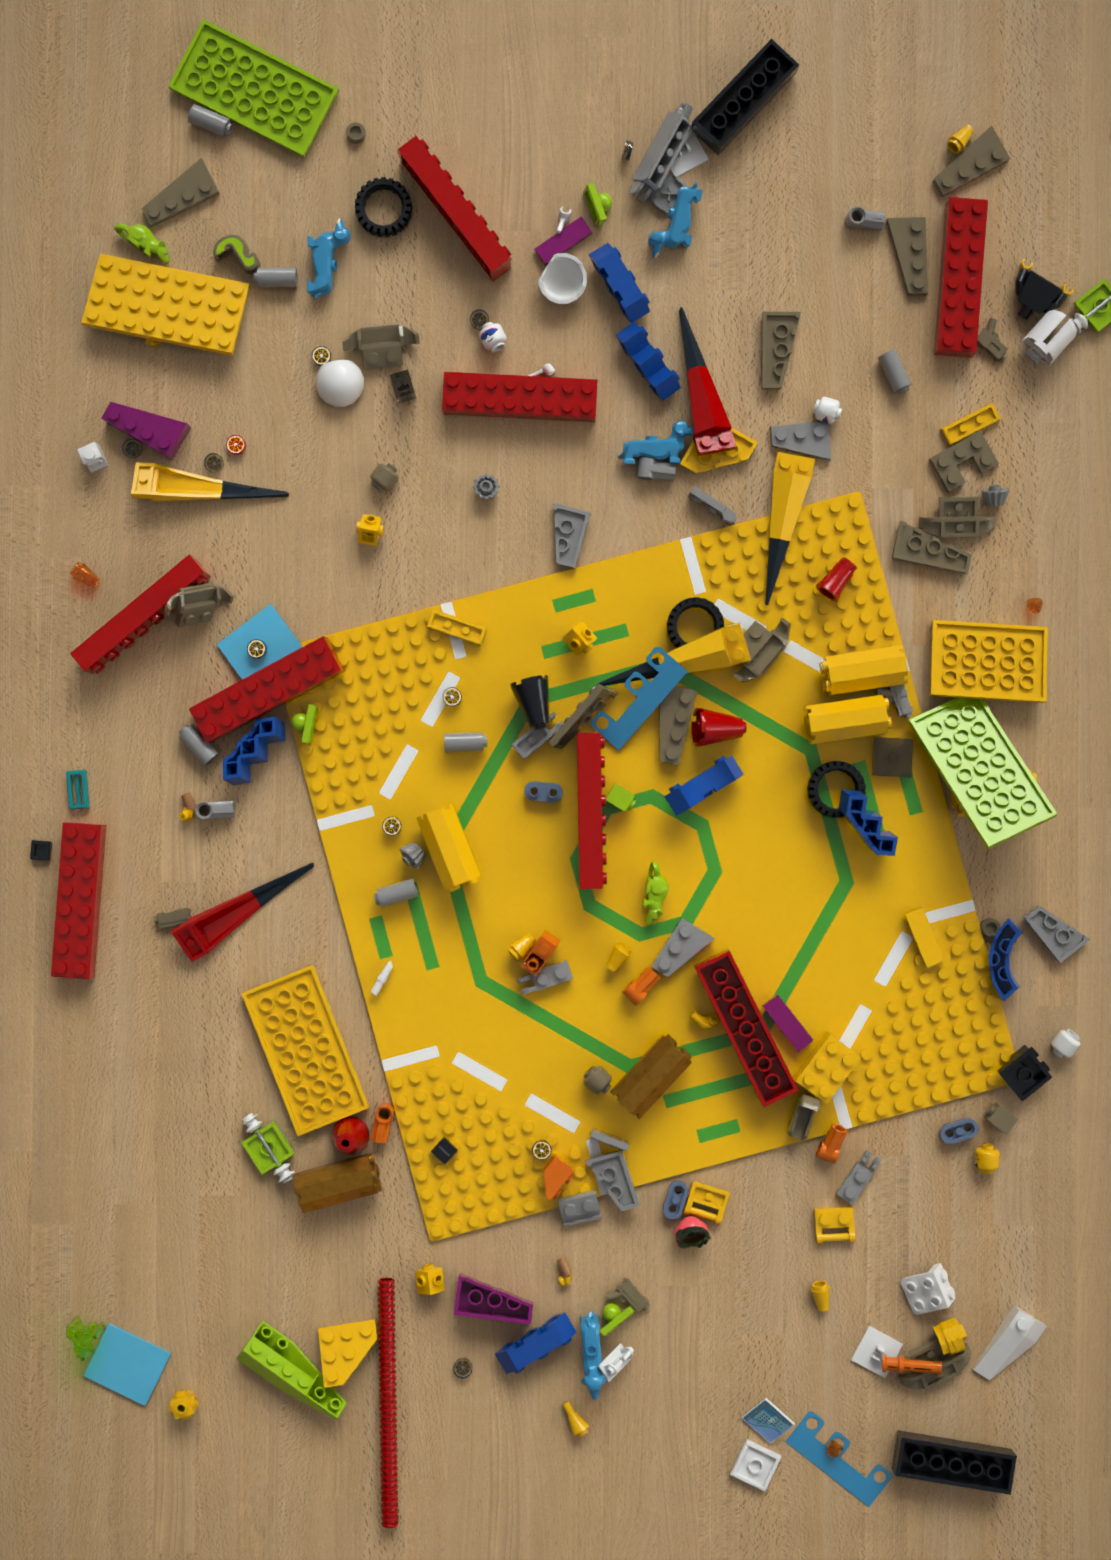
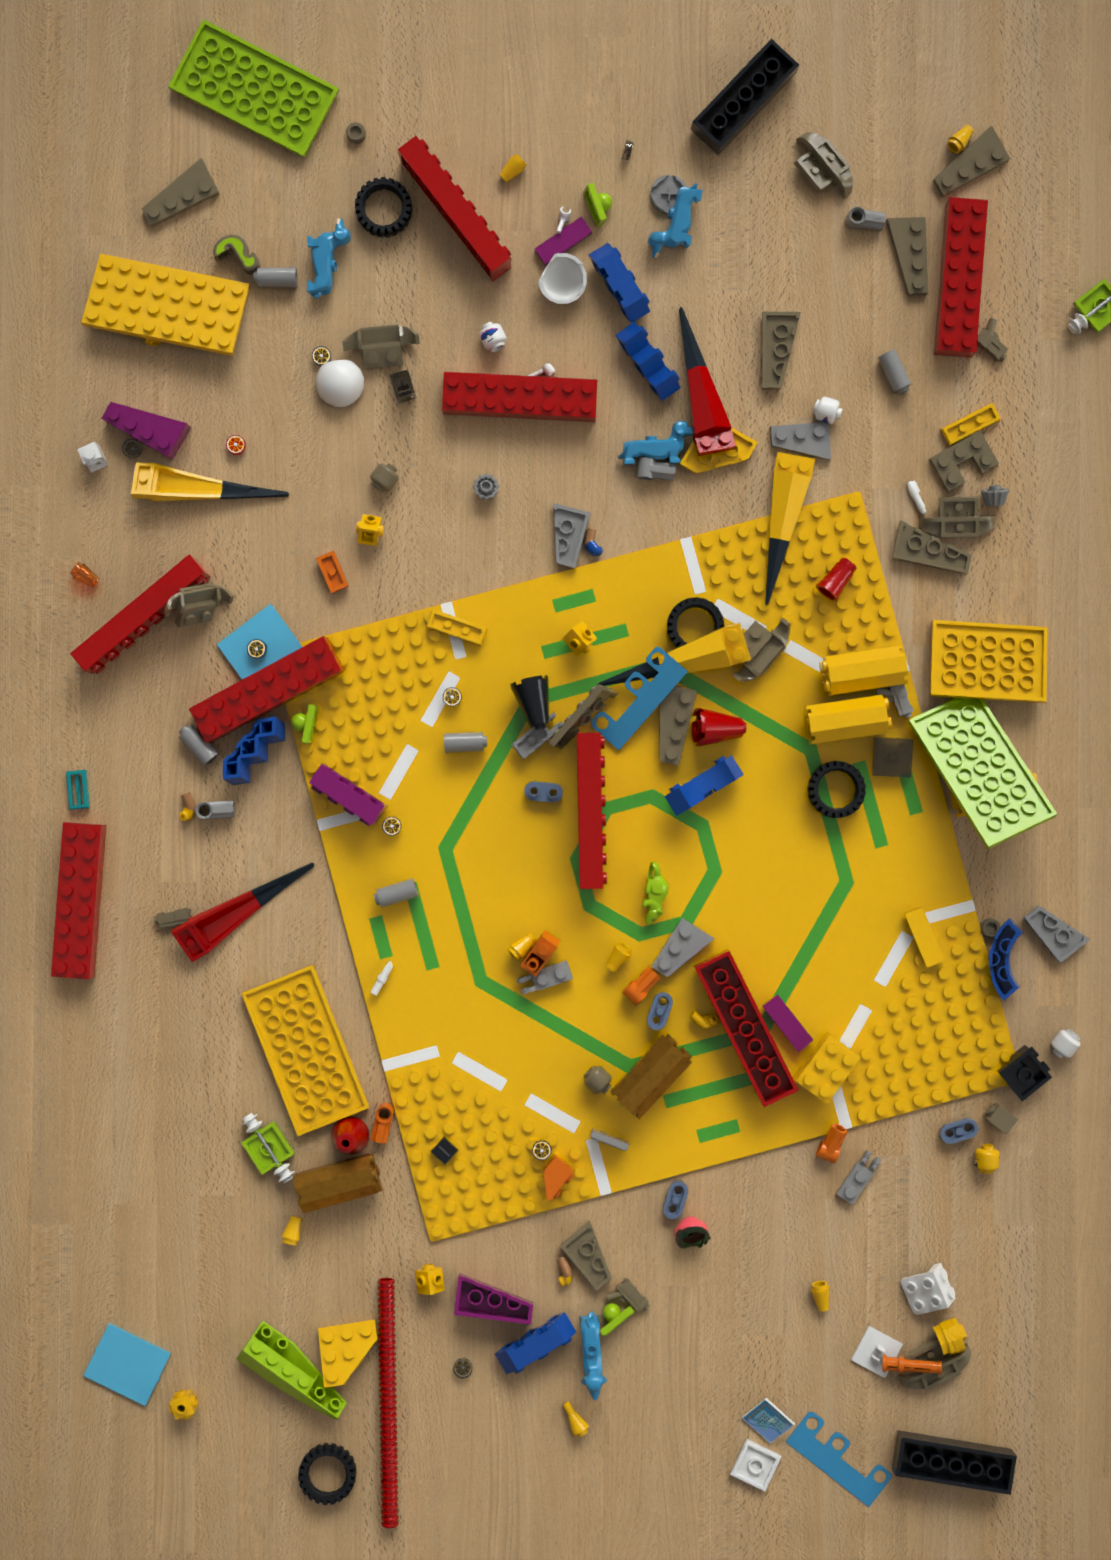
(41, 850): black tile -> none
(82, 1336): clear neon green bracket -> none
(142, 238): lime animal -> none
(210, 121): light grey brick -> none
(213, 463): clear smoke tile -> none
(292, 1231): none -> yellow cone
(322, 1496): none -> black tyre
(332, 572): none -> orange plate
(347, 794): none -> magenta wedge
(412, 855): light grey piece -> none
(449, 848): yellow brick -> none
(478, 319): clear smoke tile -> none
(512, 168): none -> yellow cone
(579, 1208): light grey plate -> none
(587, 1256): none -> dark tan wing
(590, 545): none -> arm
(616, 1178): light grey wing -> none
(616, 1361): white hinge -> none
(621, 798): lime brick -> none
(659, 1010): none -> sand blue plate
(662, 152): light grey hinge -> none
(689, 156): white piece -> none
(707, 1196): yellow plate -> none
(713, 505): light grey hinge -> none
(803, 1116): dark tan animal -> none
(823, 164): none -> dark tan plate
(834, 1218): yellow plate -> none
(834, 1449): clear orange hinge -> none
(867, 823): blue brick -> none
(914, 493): none -> white piece
(1012, 1339): white wedge -> none
(1034, 340): white cylinder -> none
(1034, 605): clear orange hinge -> none
(1037, 292): black torso -> none

